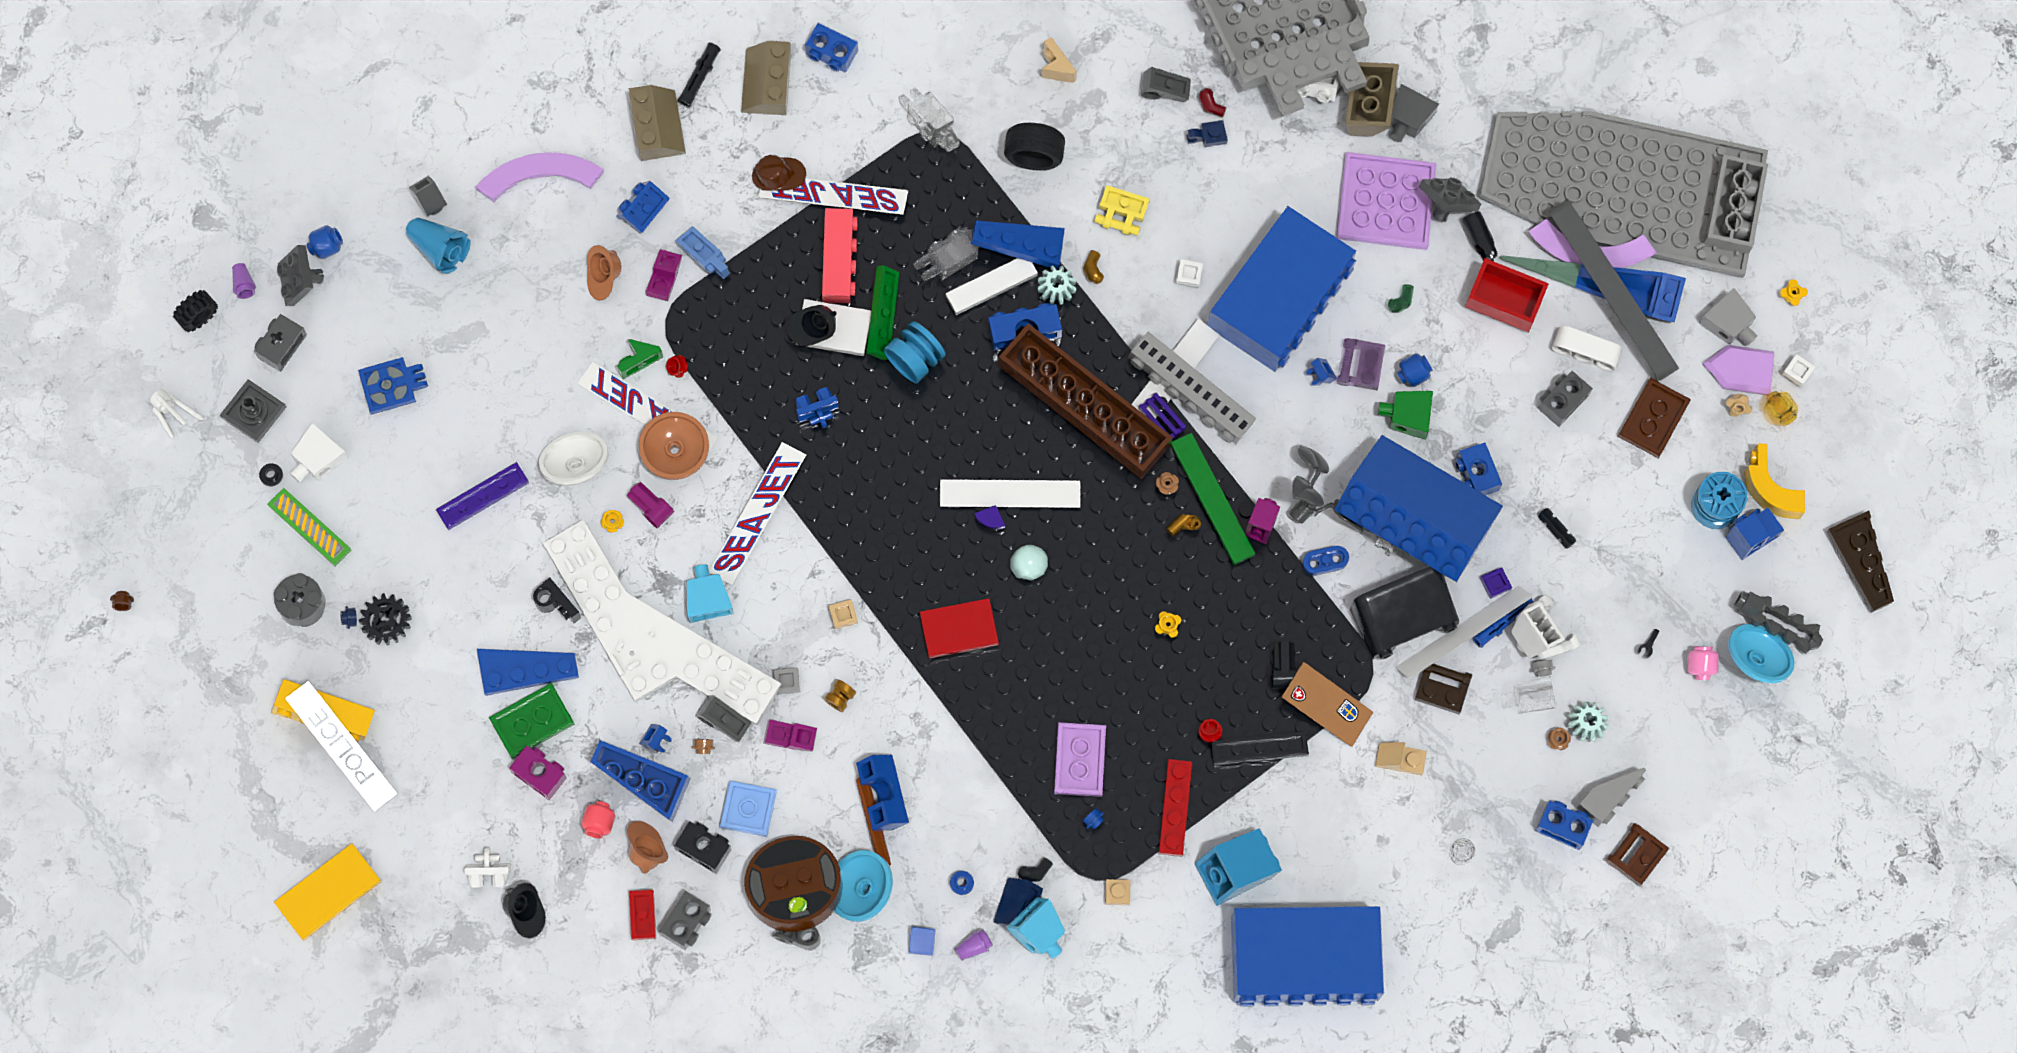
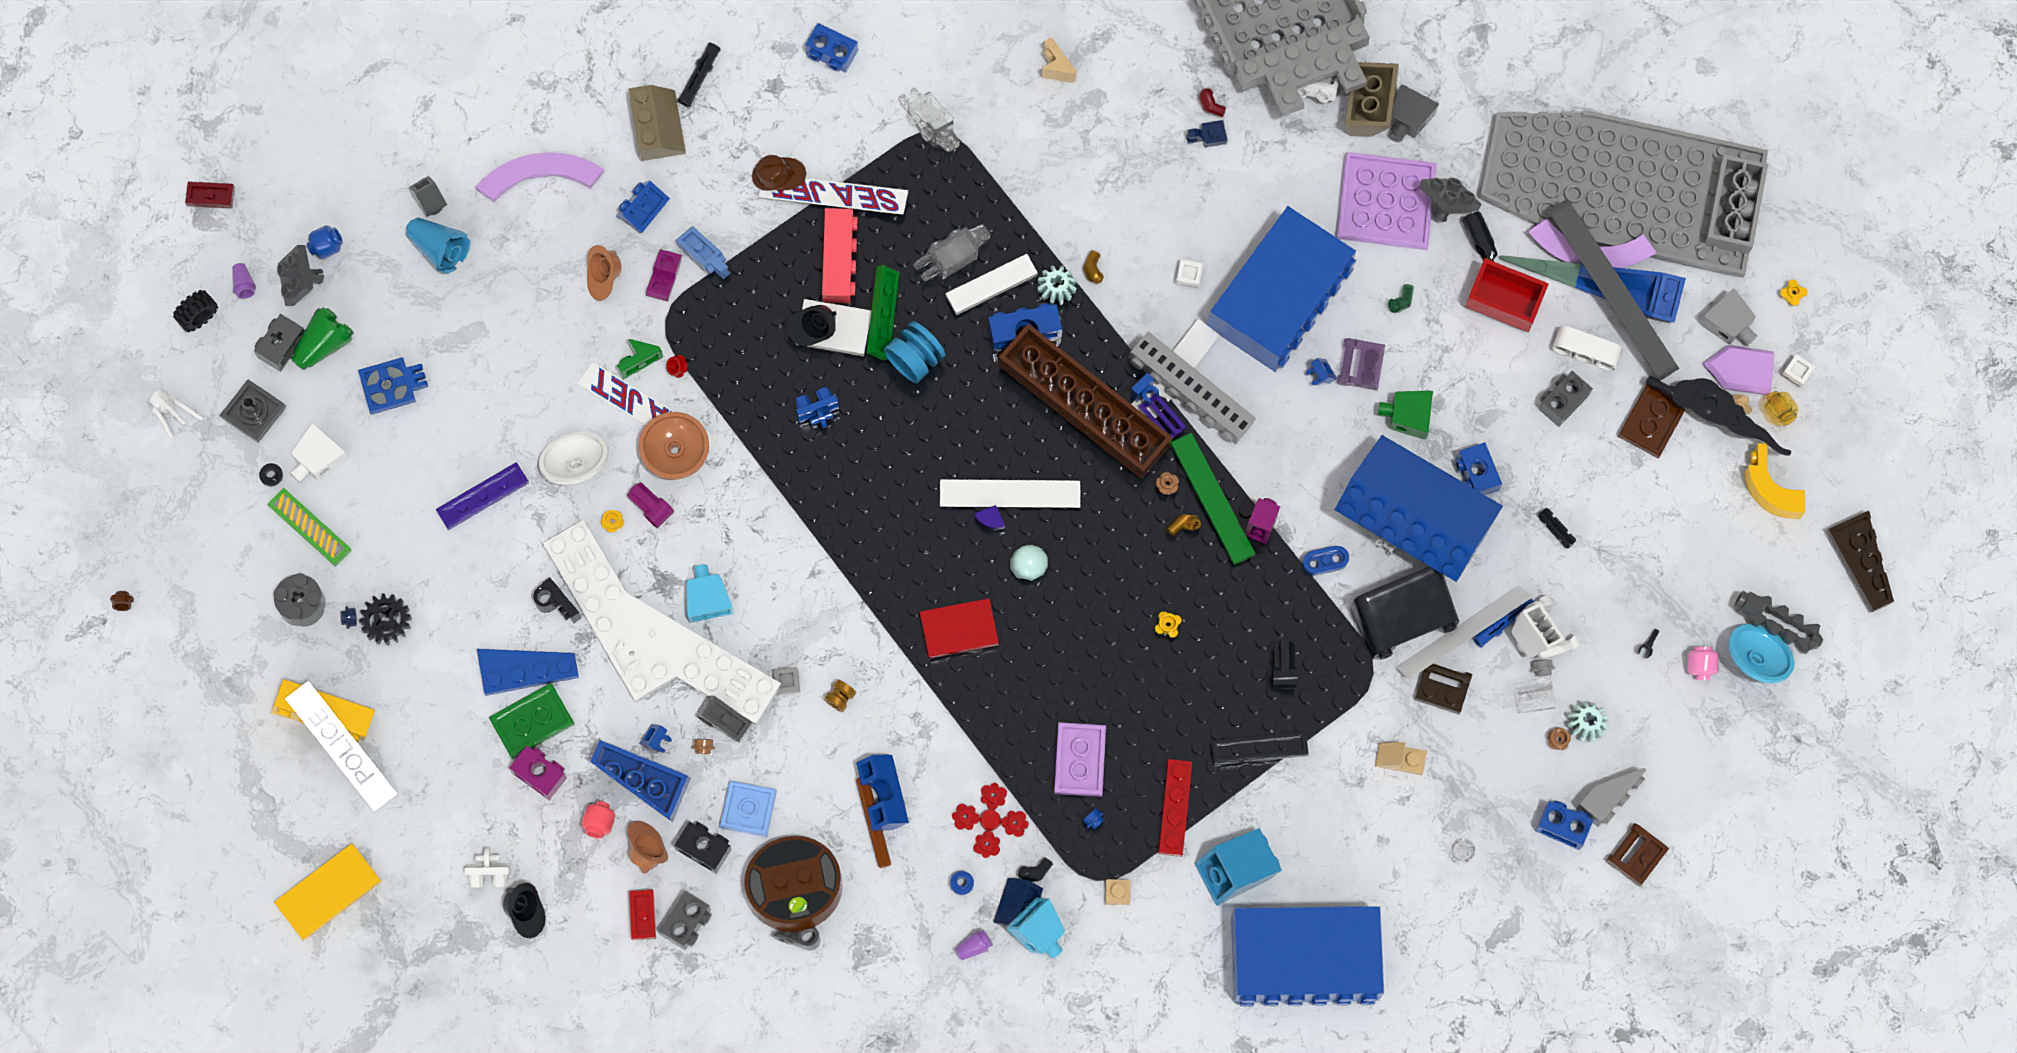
(210, 194): none -> dark red plate
(321, 338): none -> green cone
(757, 513): sticker -> none
(766, 78): dark tan slope -> none
(790, 736): magenta slope -> none
(843, 614): tan plate -> none
(858, 873): medium azure dish -> none
(922, 941): slope -> none
(990, 820): none -> red plant
(1026, 242): blue wing -> none
(1034, 146): black tyre -> none
(1123, 204): light yellow plate -> none
(1142, 388): none -> blue tile
(1160, 83): dark grey plate -> none
(1210, 730): red plate -> none
(1309, 497): dark grey plant -> none
(1327, 704): medium nougat sticker -> none
(1414, 370): blue head -> none
(1496, 583): dark purple tile -> none
(1707, 502): dark azure wheel -> none
(1716, 407): none -> black piece
(1753, 532): blue brick -> none

